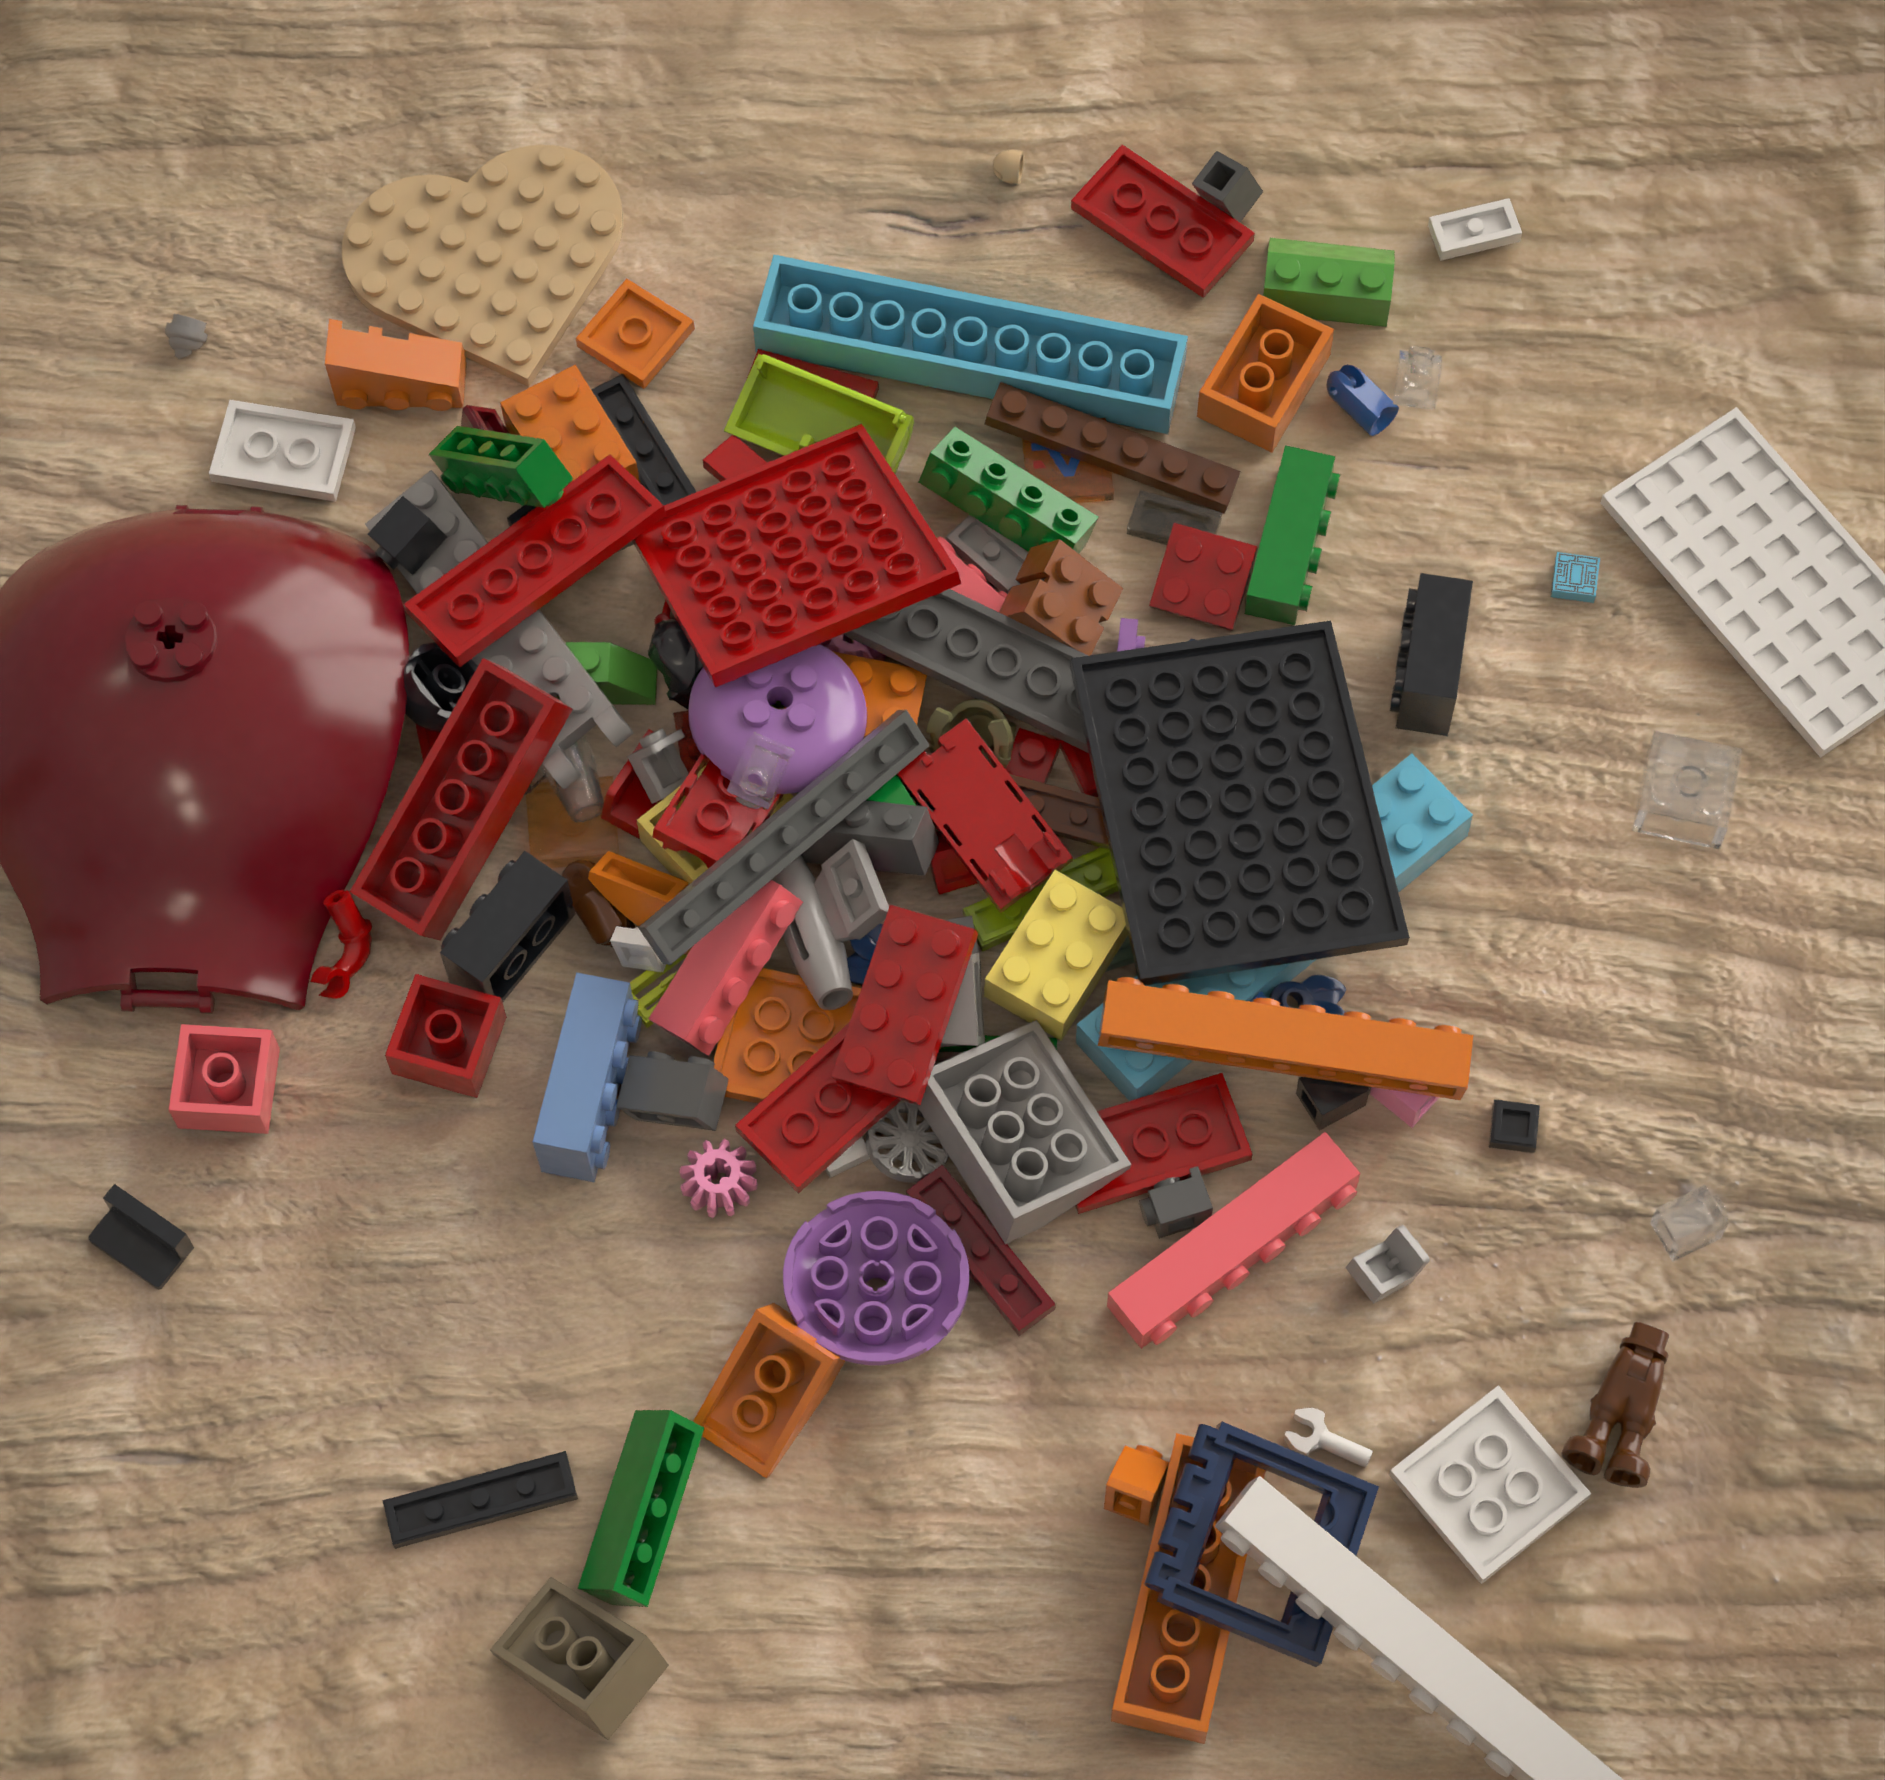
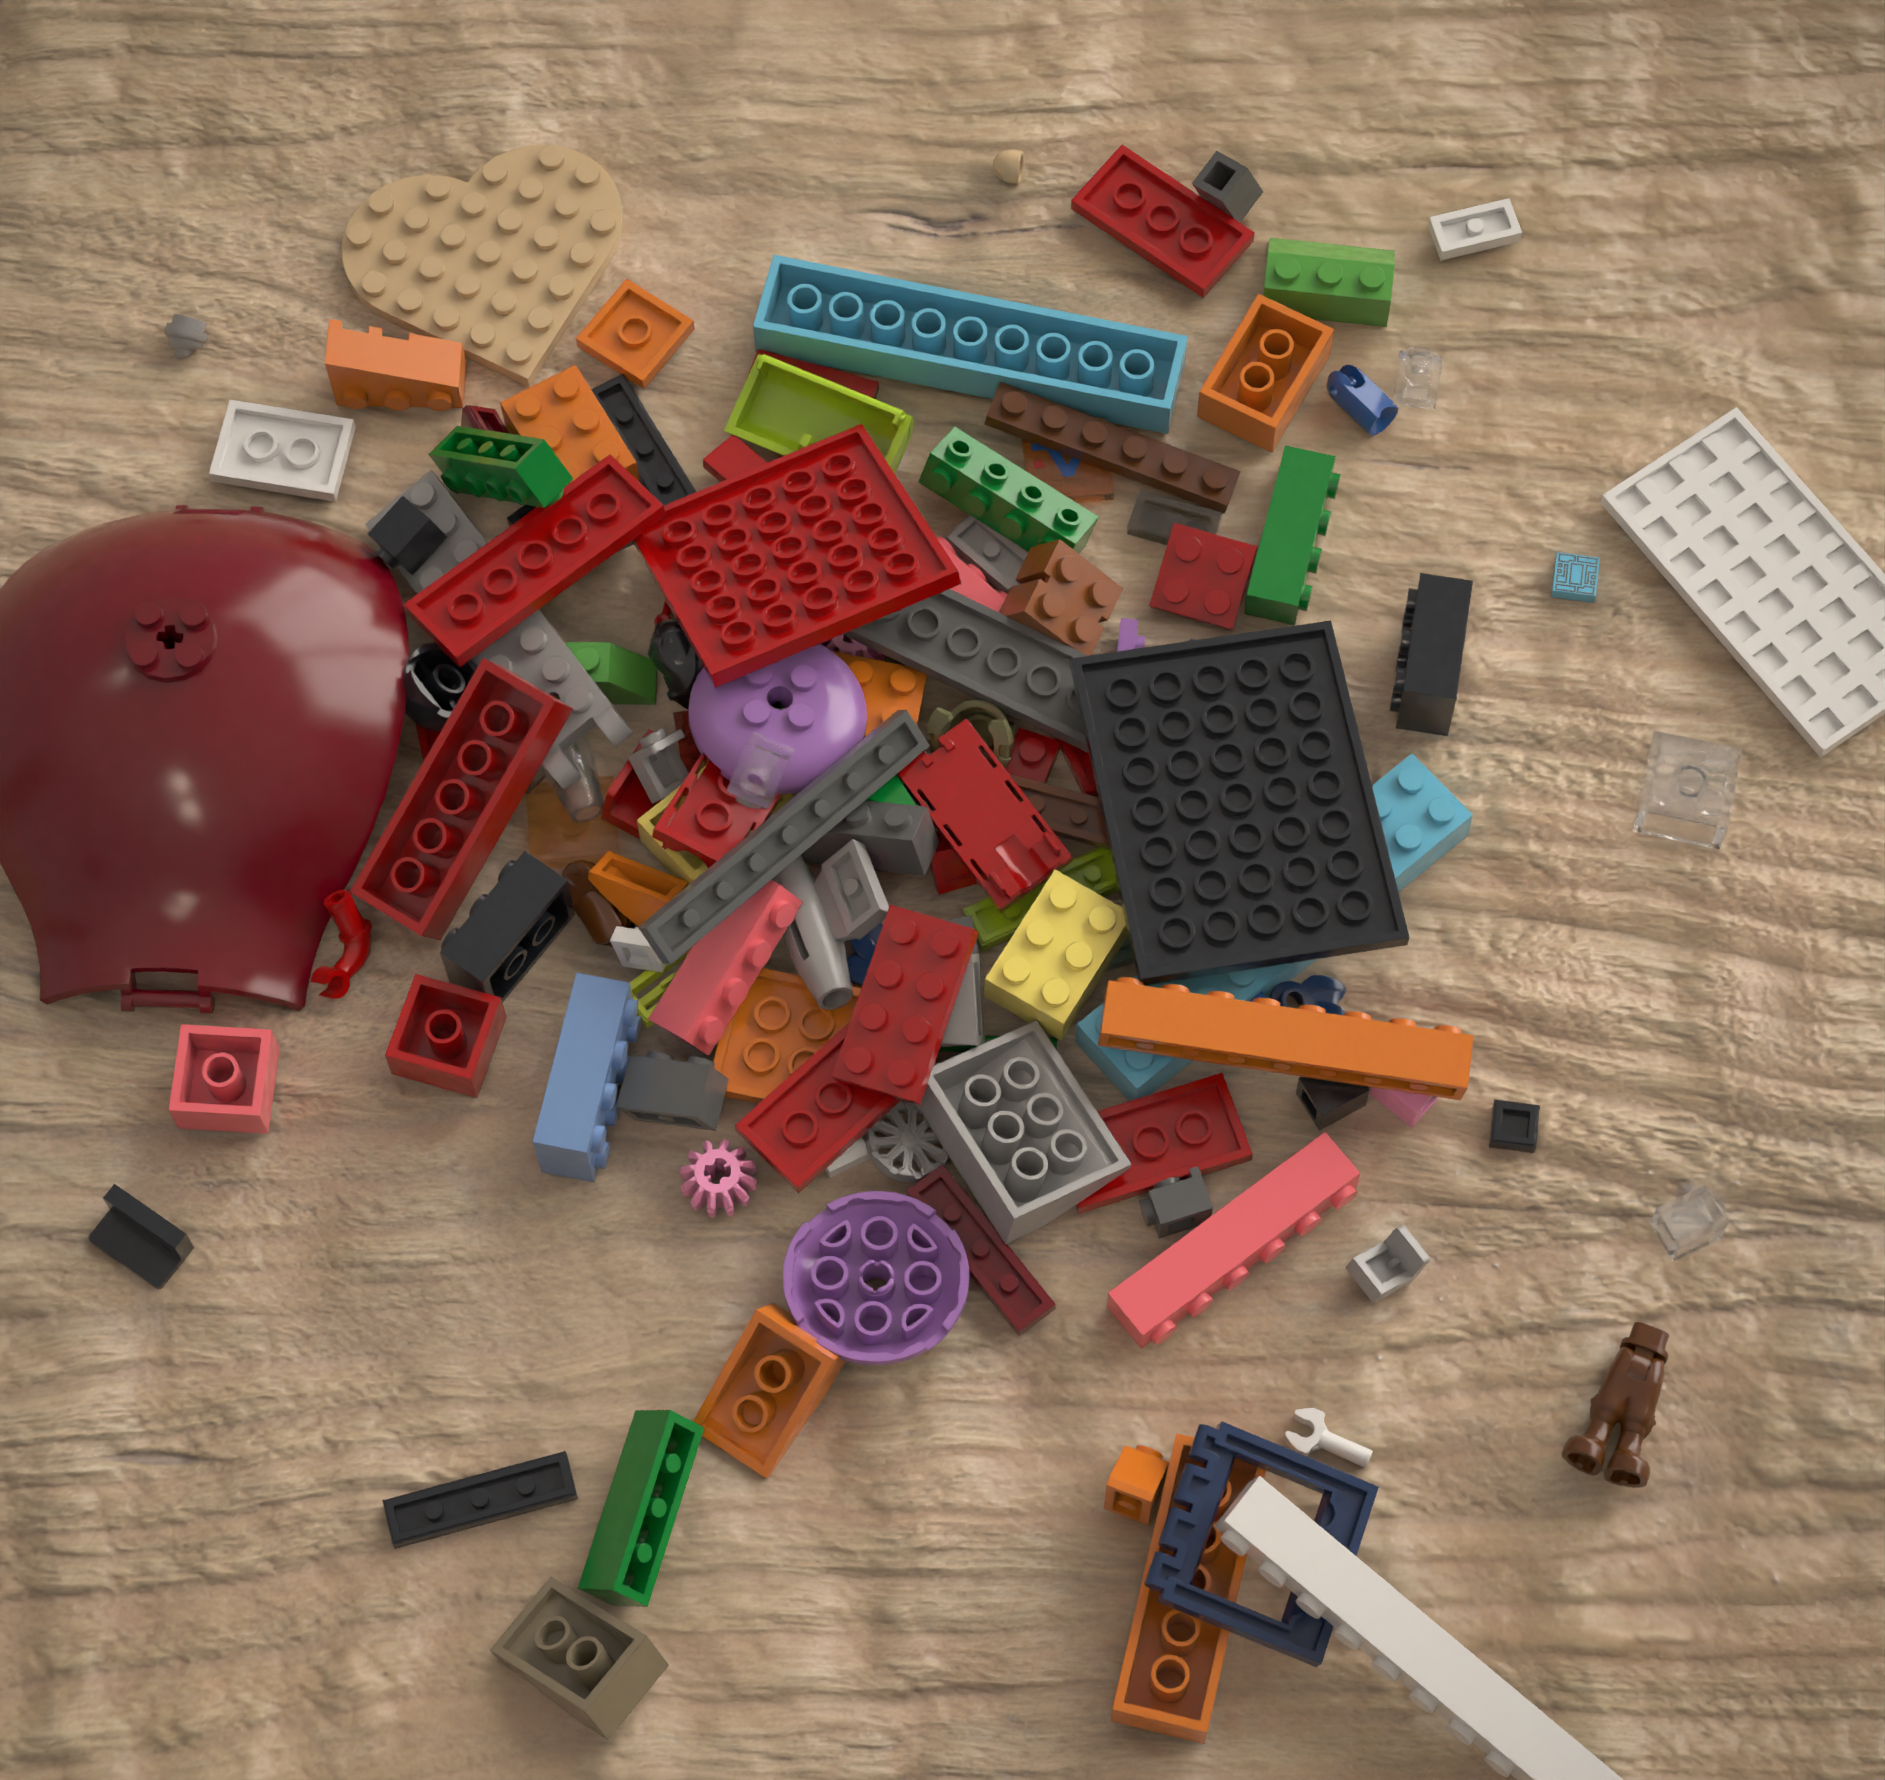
(1489, 1484): white plate -> none

